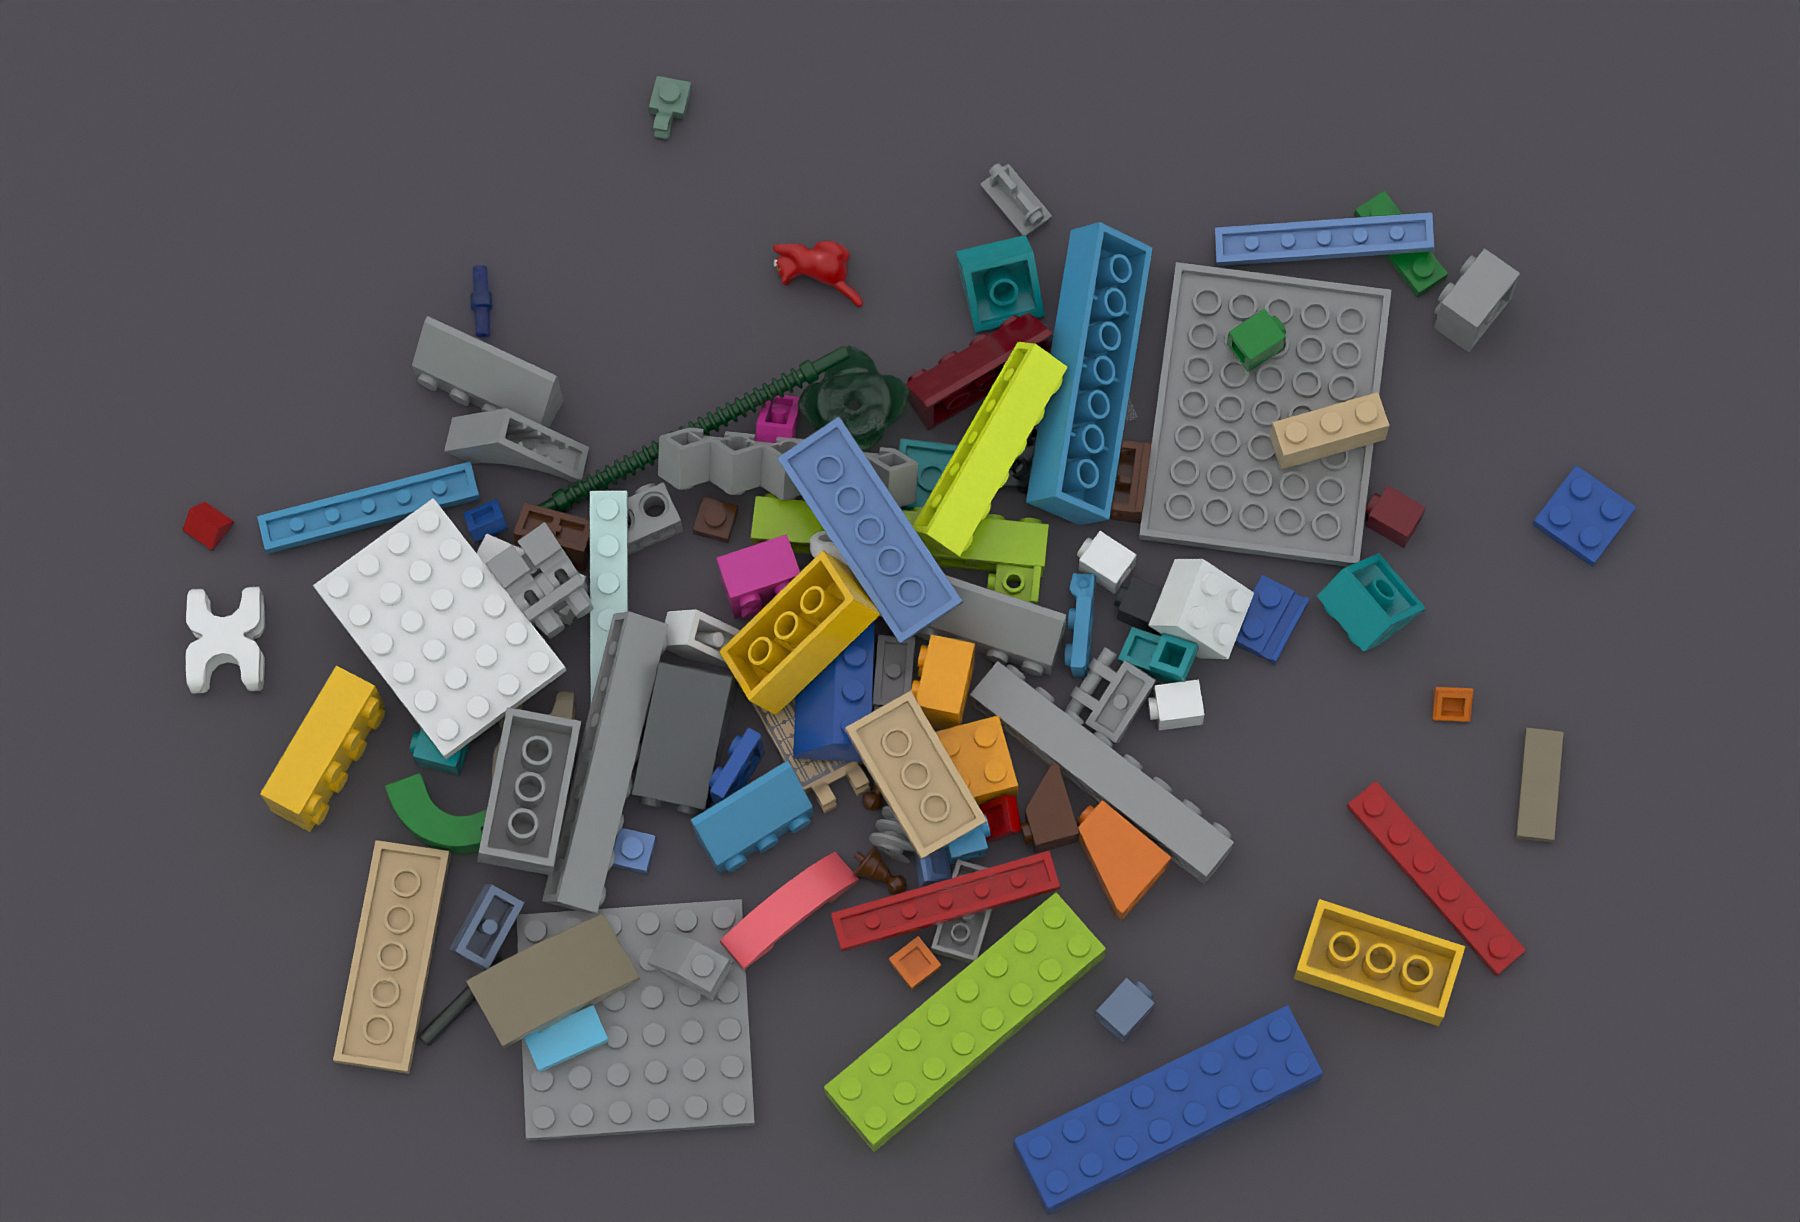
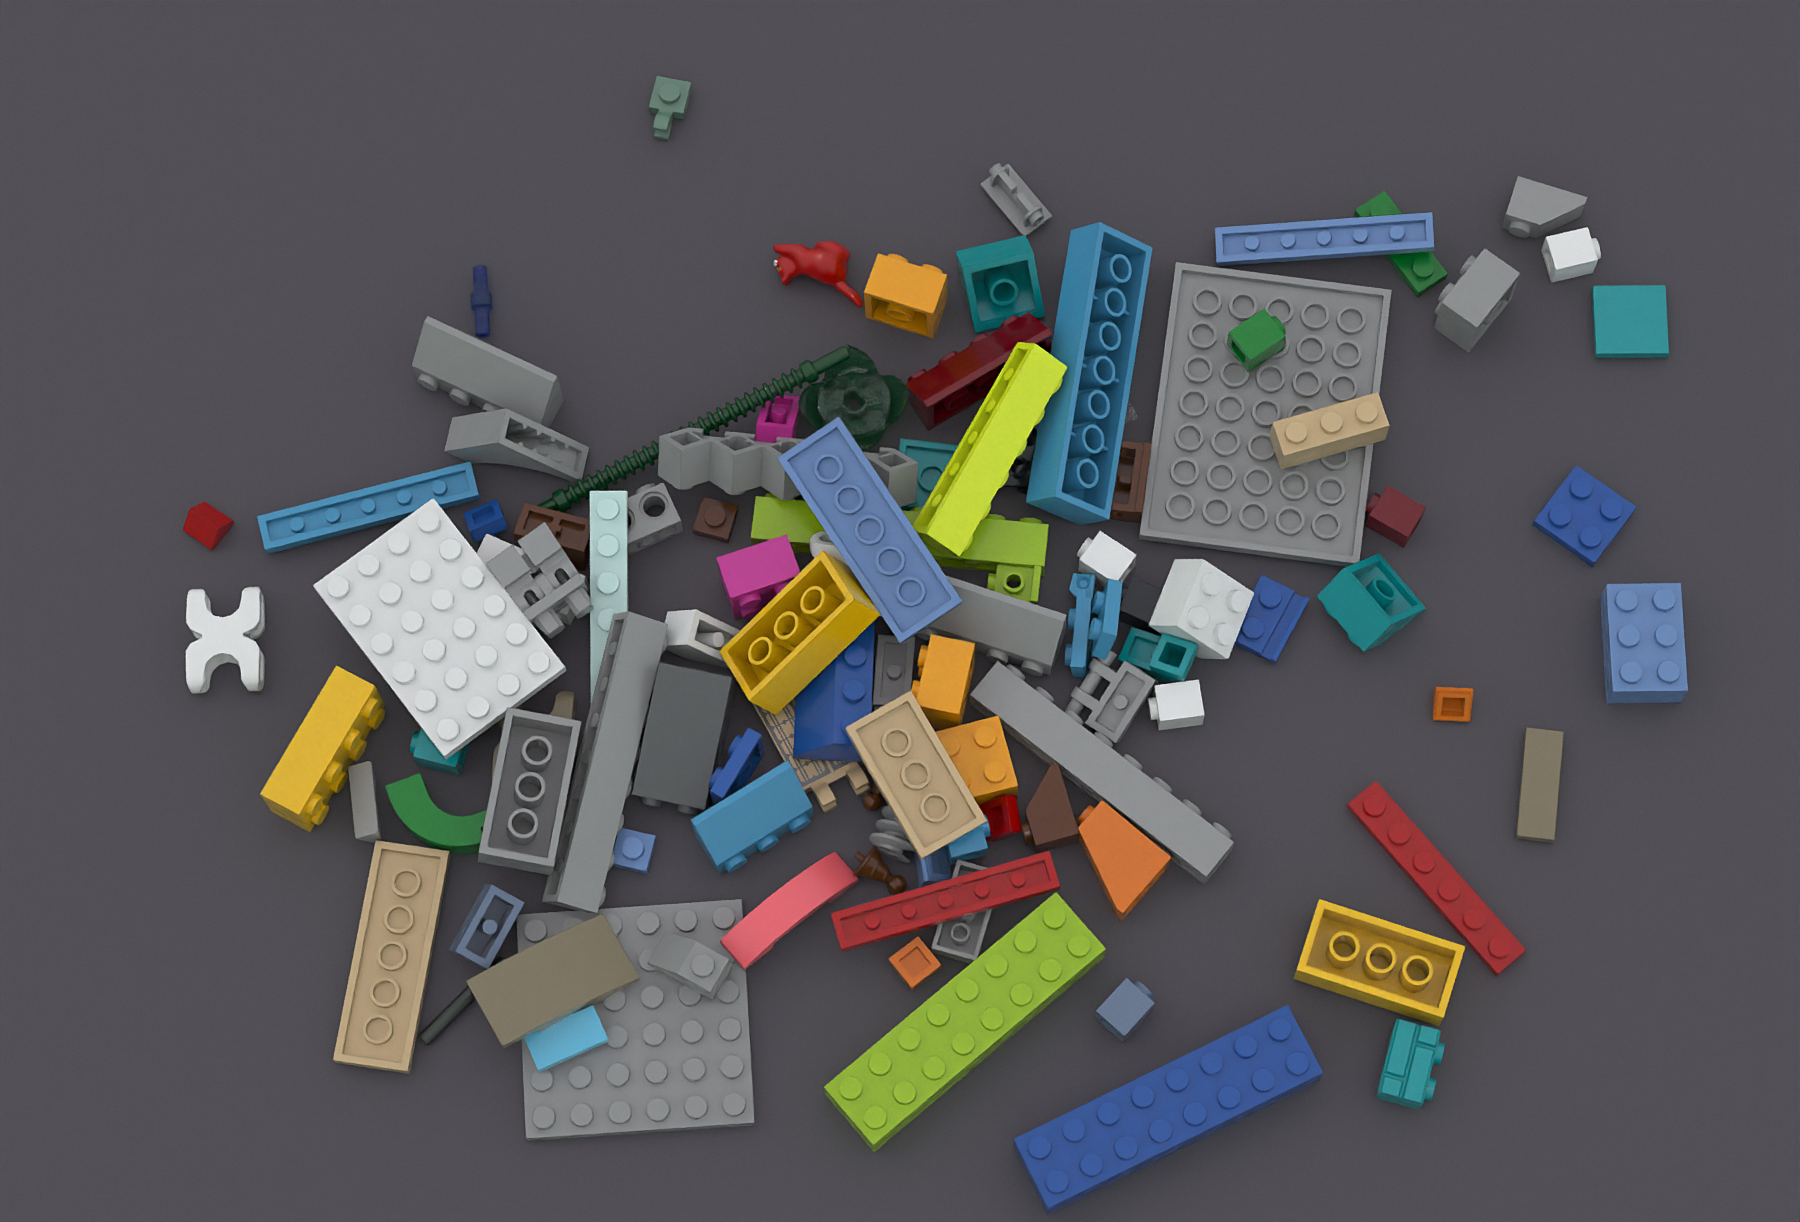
(364, 802): none -> light grey slope
(906, 295): none -> light orange brick
(1105, 625): none -> dark azure plate
(1409, 1064): none -> teal brick
(1540, 208): none -> light grey slope
(1570, 254): none -> white brick
(1630, 321): none -> teal tile
(1643, 643): none -> medium blue brick

